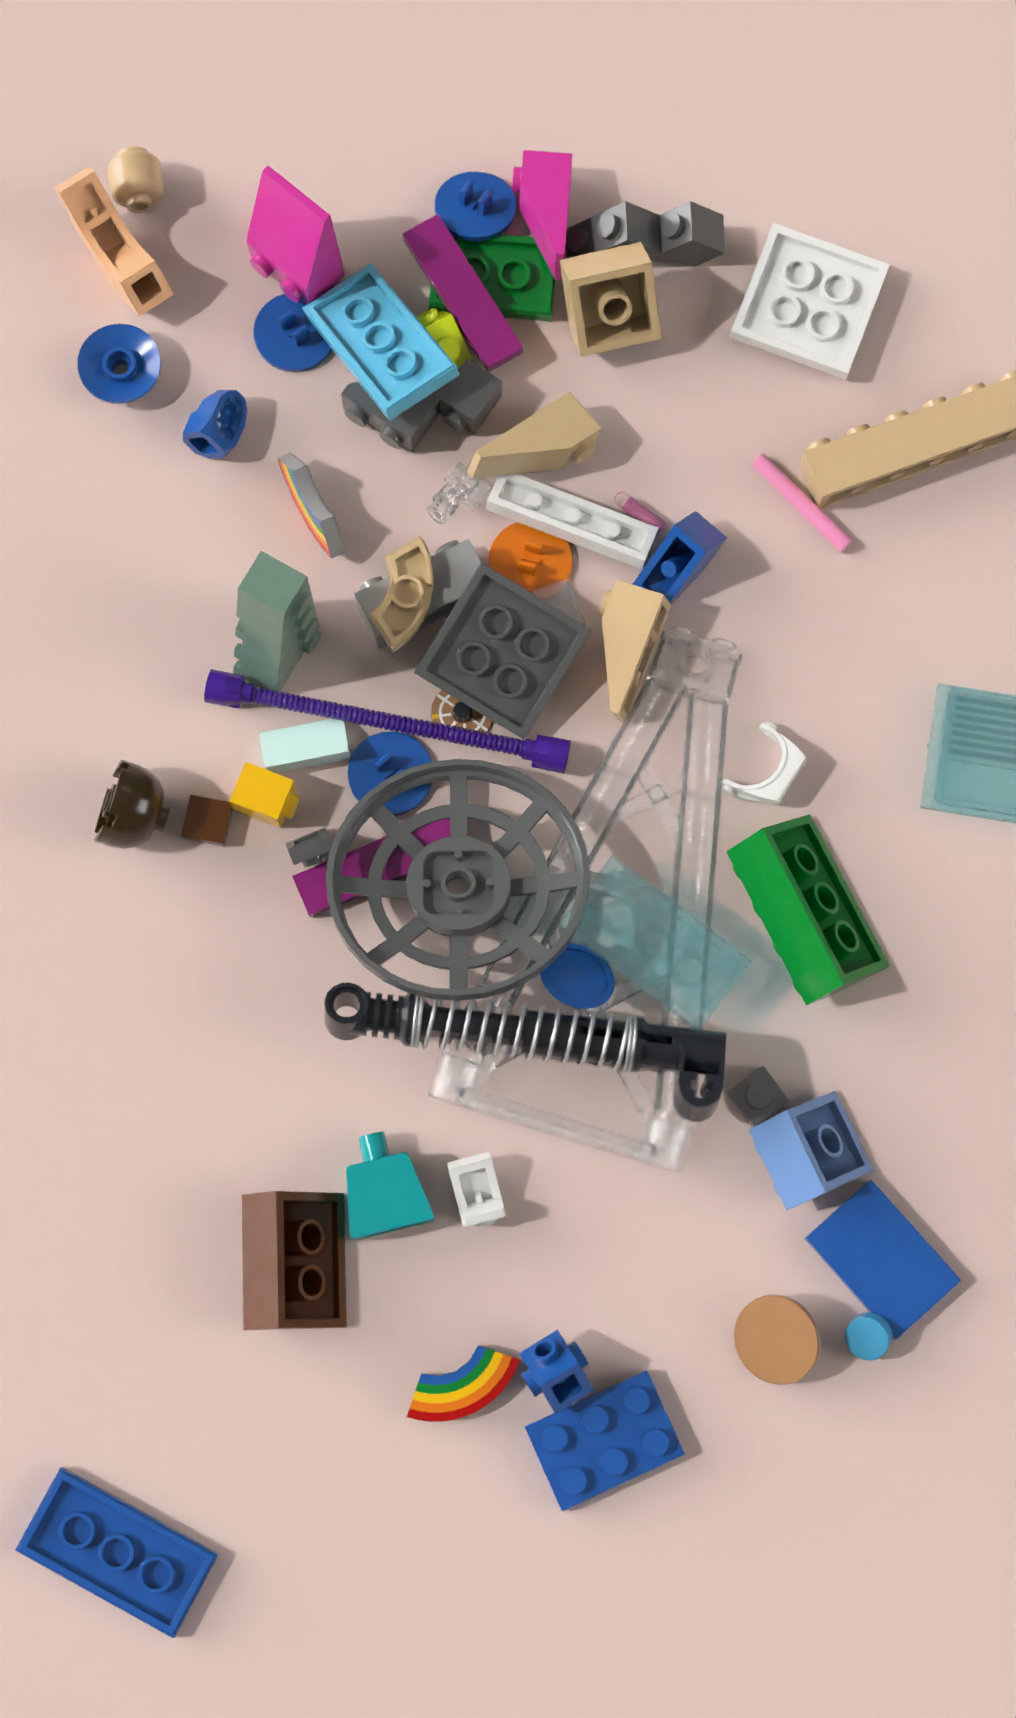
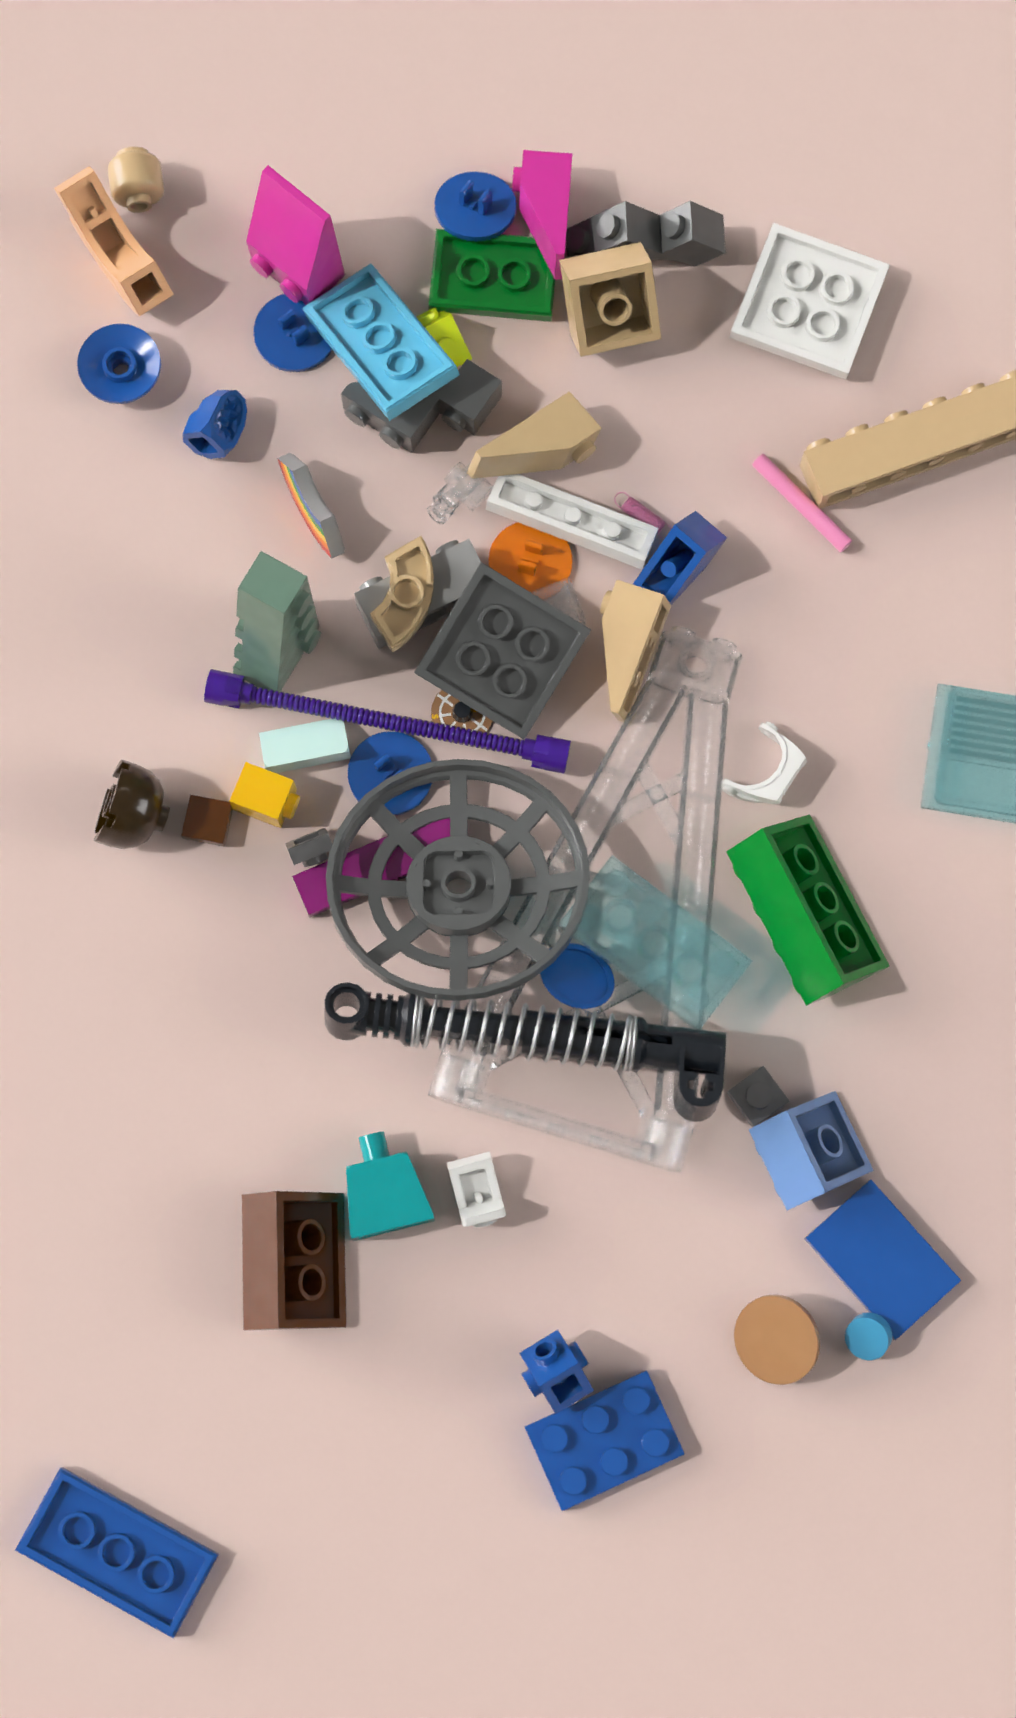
(462, 293): magenta tile -> none
(465, 1390): tile -> none

